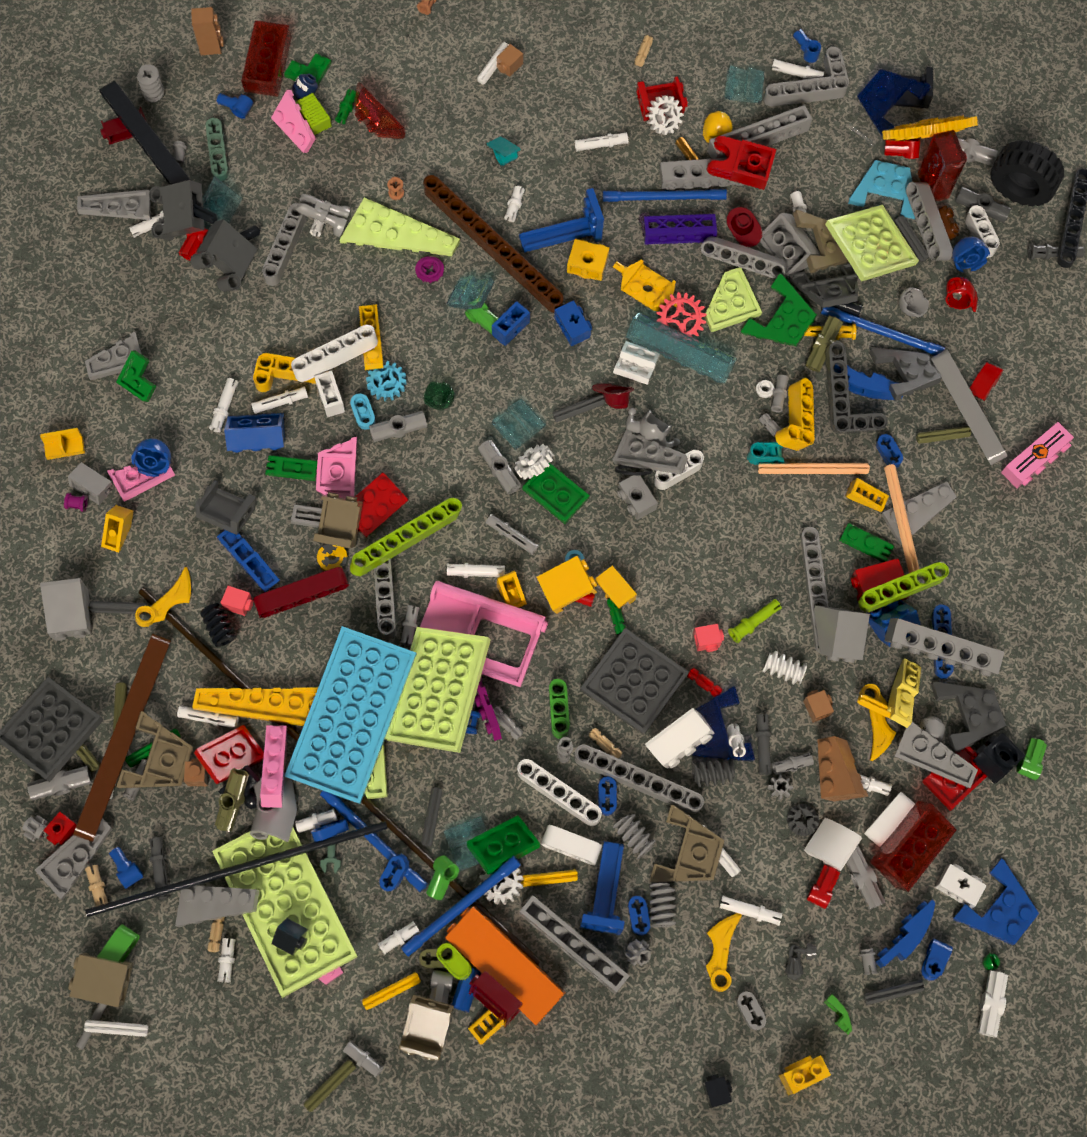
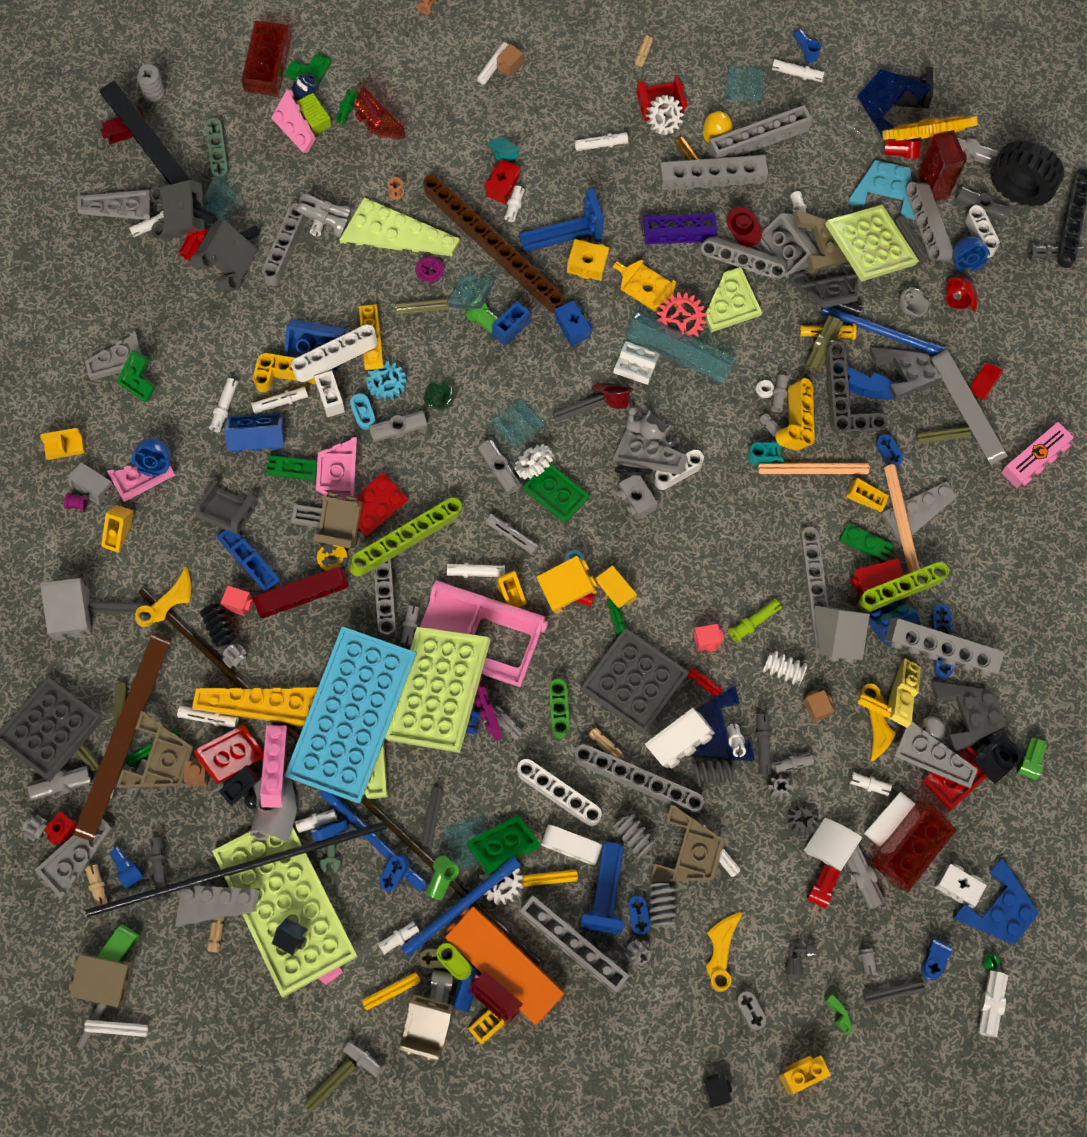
(179, 151): light grey pin -> none
(207, 30): medium nougat wedge -> none
(226, 960): white pin -> none
(234, 656): none -> light grey gear
(235, 790): olive piece -> none
(239, 106): blue pin -> none
(307, 336): none -> blue slope
(421, 306): none -> olive axle
(502, 181): none -> red brick
(564, 749): light grey pin -> none
(612, 795): blue beam -> none
(712, 194): blue piece -> none
(745, 162): red brick -> none
(750, 910): white pin -> none
(789, 321): green wing -> none
(818, 89): light grey beam -> none
(837, 771): medium nougat wedge -> none
(914, 929): blue slope -> none
(950, 225): reddish brown plate -> none

